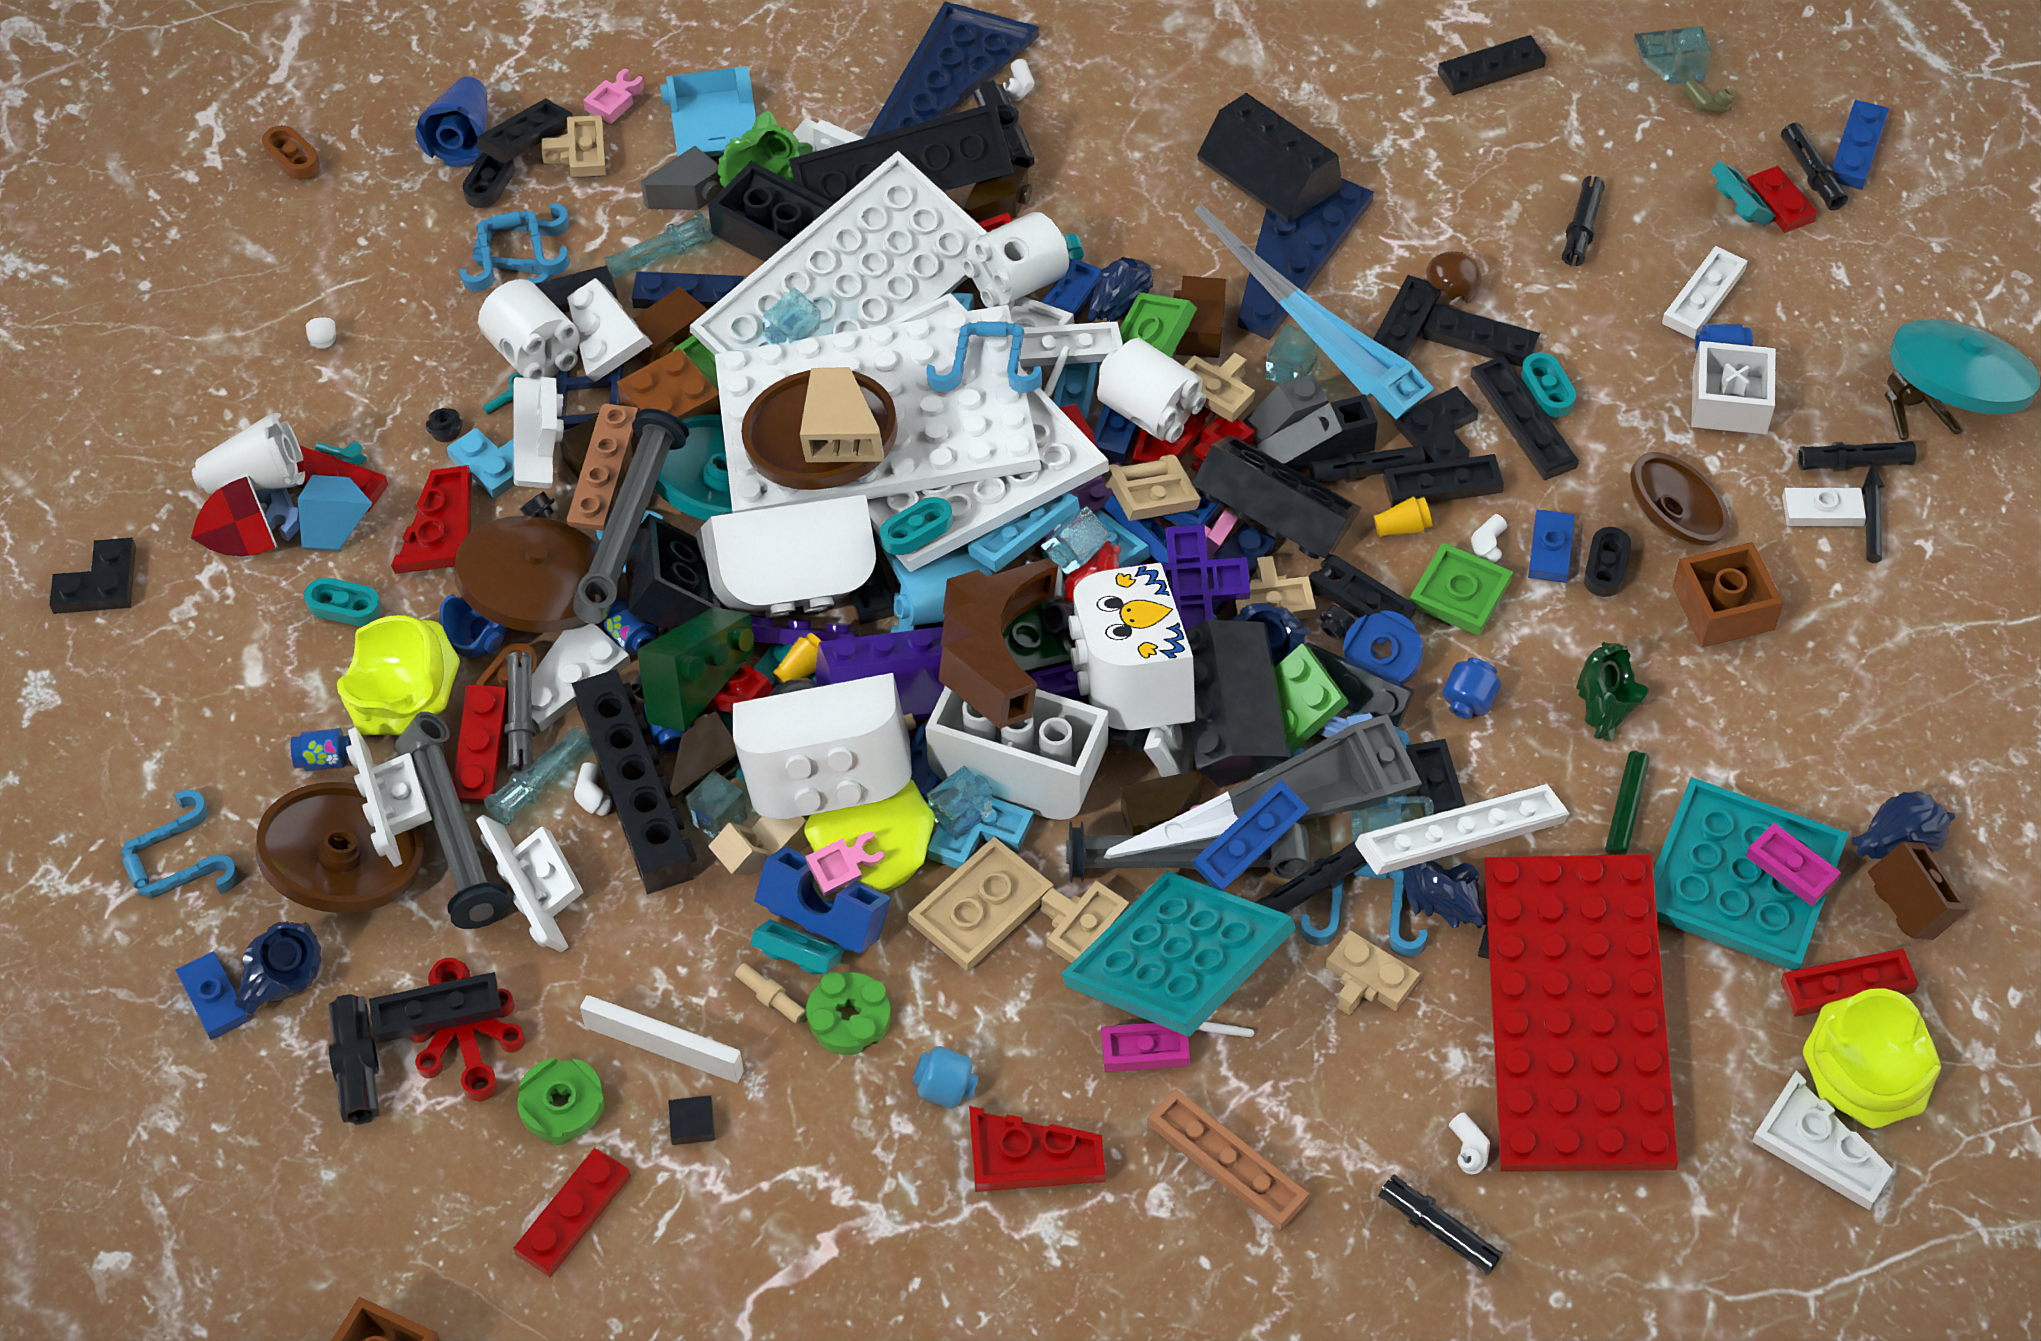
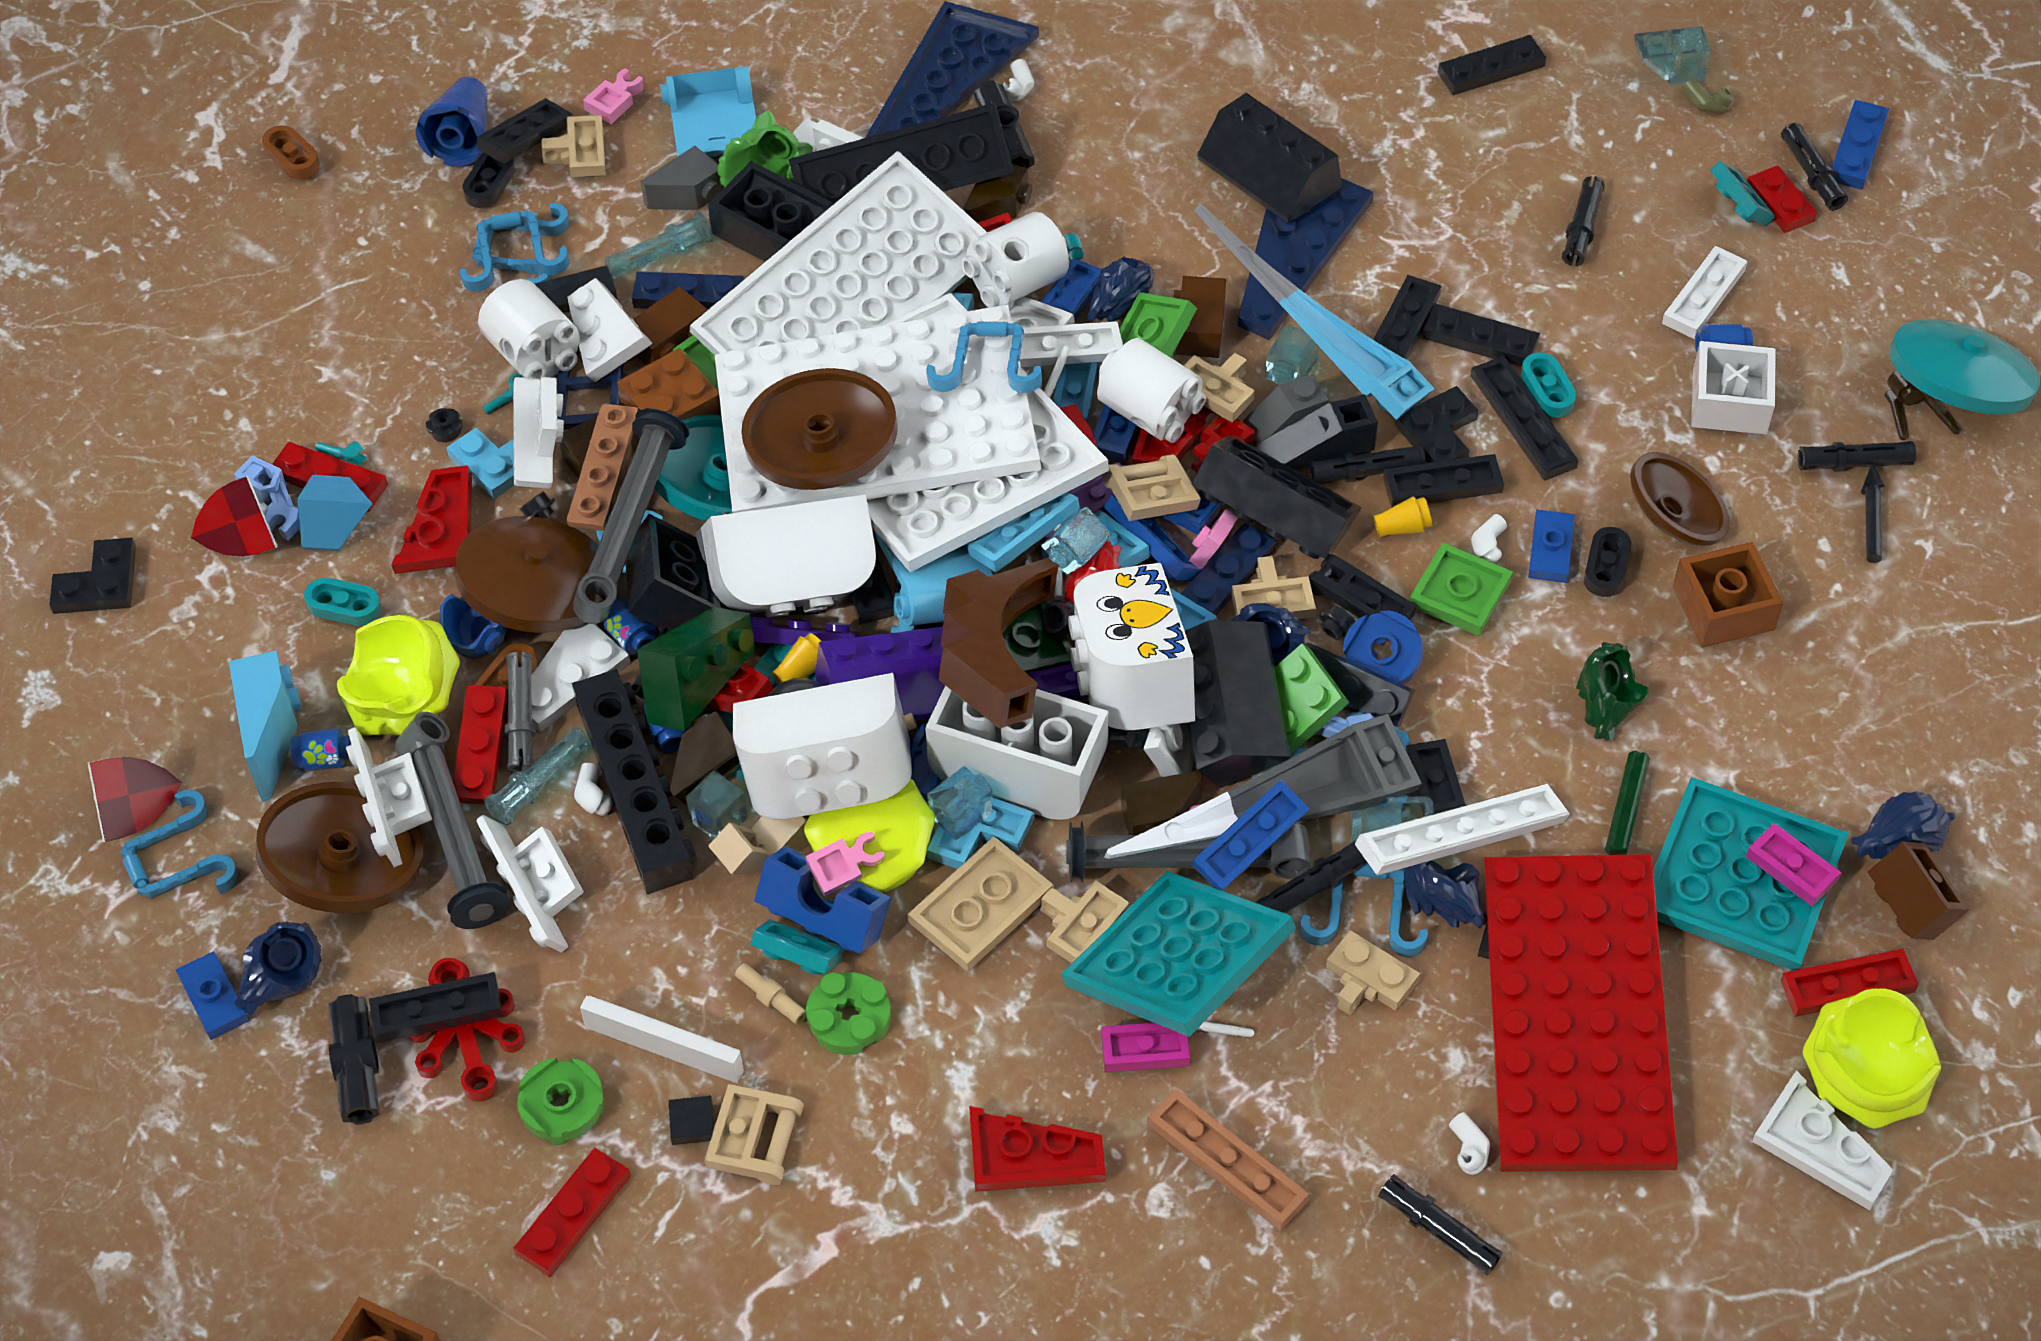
(130, 794): none -> shield
(262, 451): white cone -> none
(266, 715): none -> medium azure slope
(321, 332): white hinge -> none
(739, 1132): none -> tan plate
(791, 319): clear light blue brick -> none
(838, 420): tan slope -> none
(916, 525): teal plate -> none
(944, 1077): dark azure head -> none
(1200, 581): dark purple plate -> none
(1455, 274): reddish brown hair -> none
(1471, 688): blue head -> none
(1824, 507): white plate -> none

